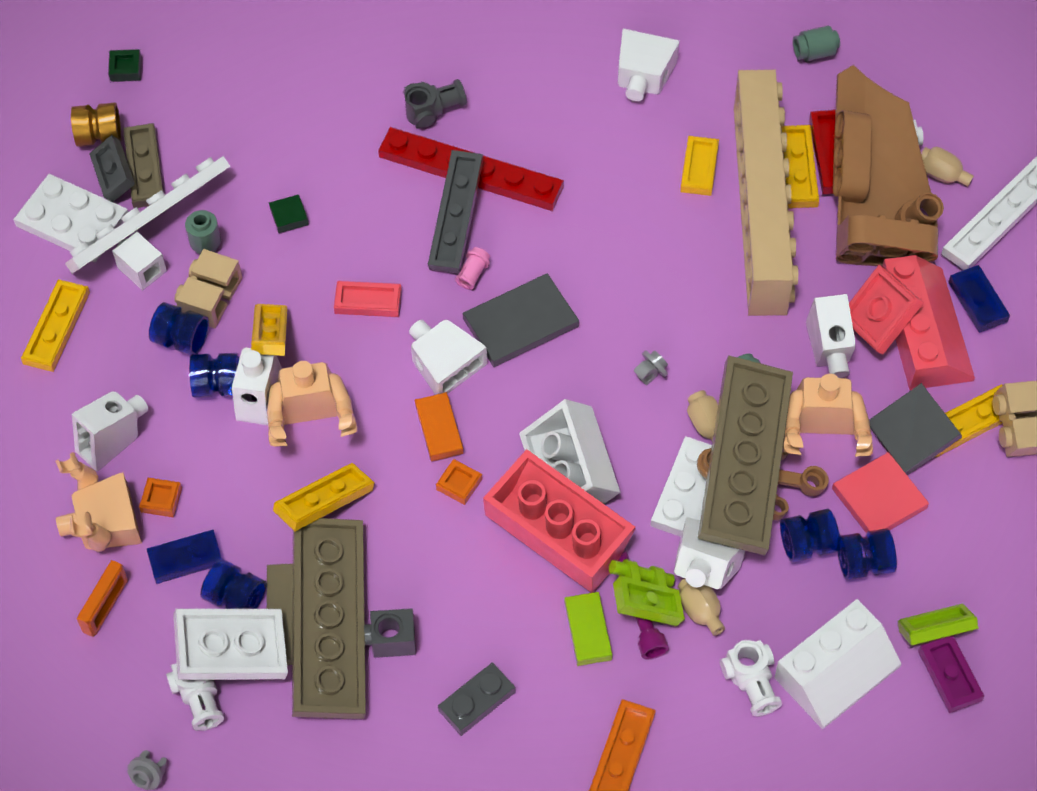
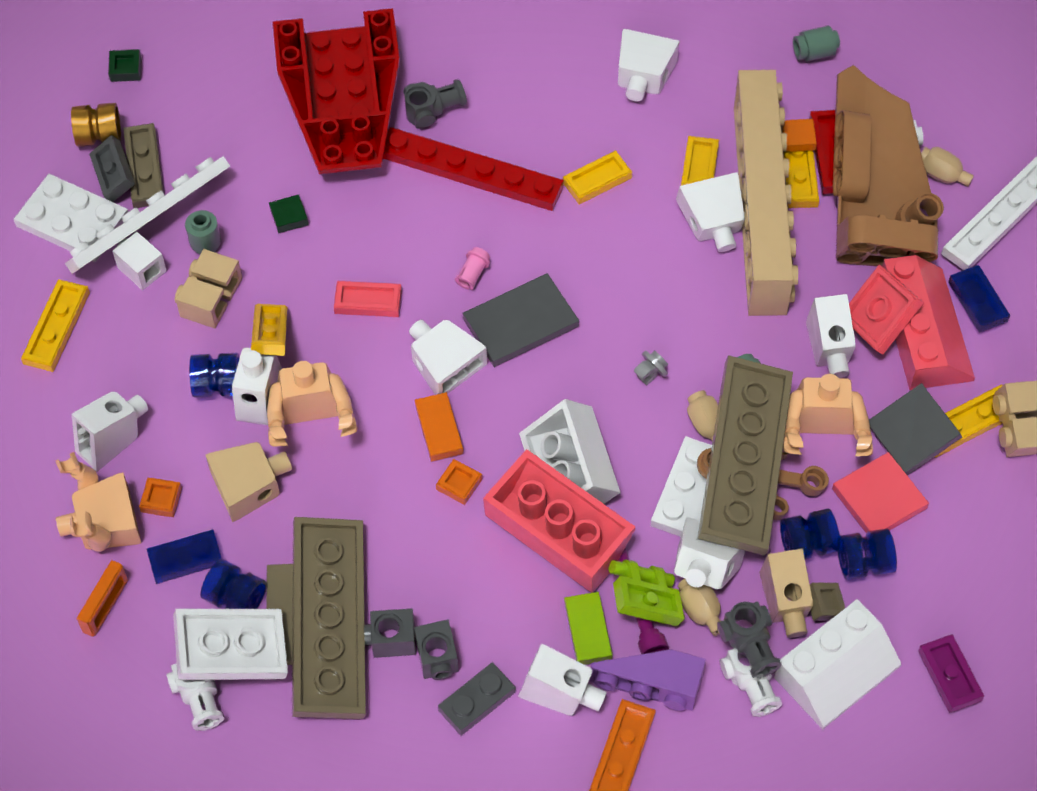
(145, 772): light grey plate -> none
(183, 330): clear blue wheel -> none
(246, 477): none -> tan torso
(323, 496): yellow tile -> none
(341, 88): none -> red wedge
(431, 637): none -> dark grey brick
(455, 212): dark grey plate -> none
(560, 683): none -> white torso
(597, 177): none -> yellow tile
(658, 676): none -> medium lavender slope
(713, 209): none -> white torso
(752, 639): none -> dark grey connector
(786, 578): none -> tan torso
(800, 135): none -> orange tile
(826, 601): none -> dark tan plate
(937, 624): lime tile -> none

